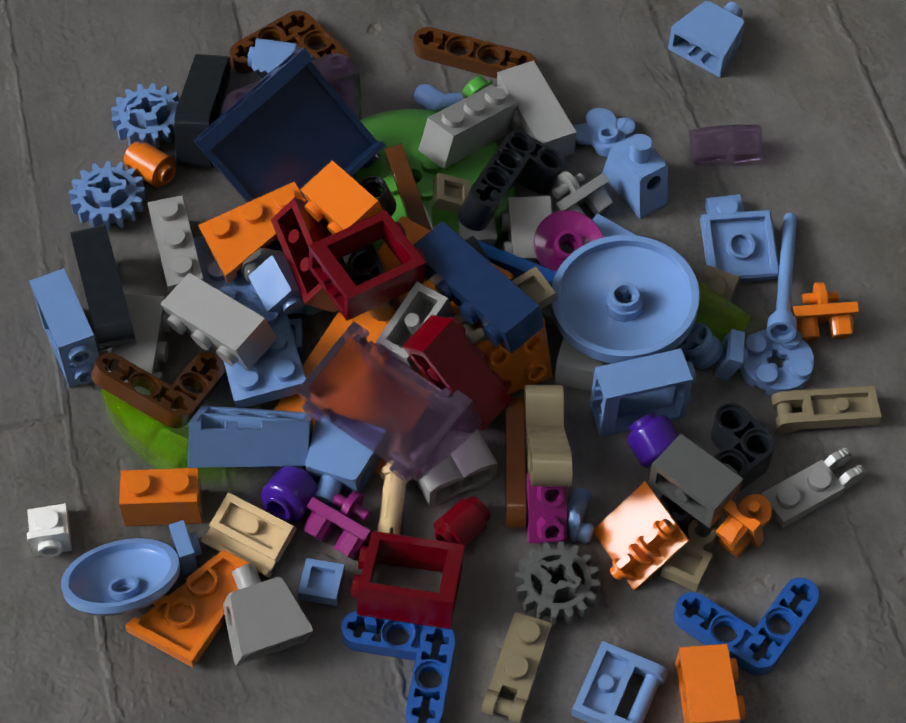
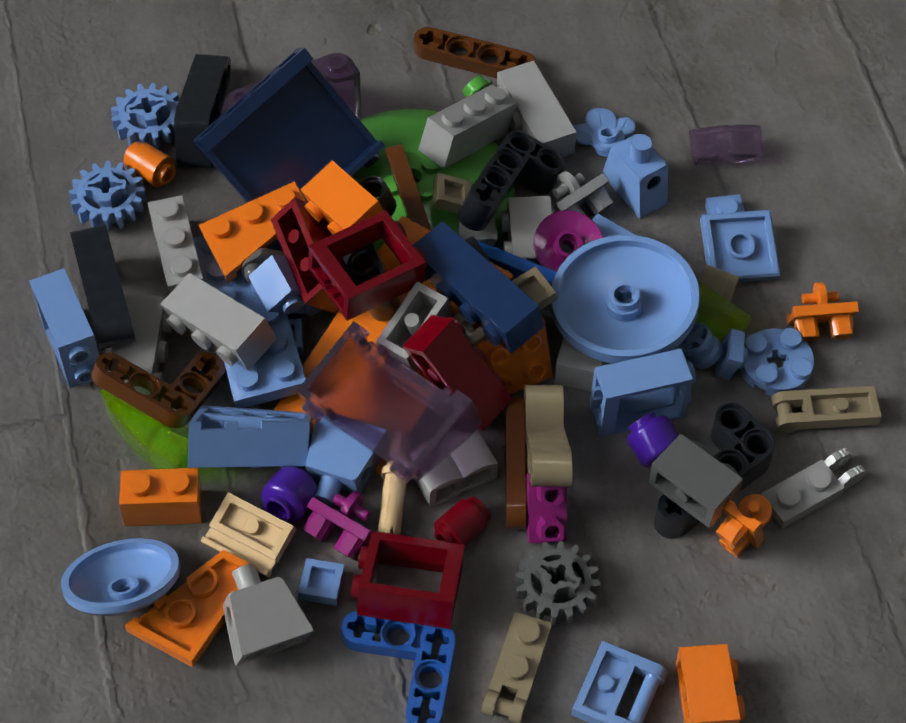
(49, 530): white bracket -> none
(186, 546): medium blue plate -> none
(268, 55): medium blue brick -> none
(280, 29): reddish brown beam -> none
(434, 99): medium blue arm -> none
(575, 513): medium blue arm -> none
(640, 536): hinge -> none
(692, 560): dark tan plate -> none
(708, 36): medium blue torso -> none
(750, 639): blue beam -> none
(782, 323): medium blue piece -> none

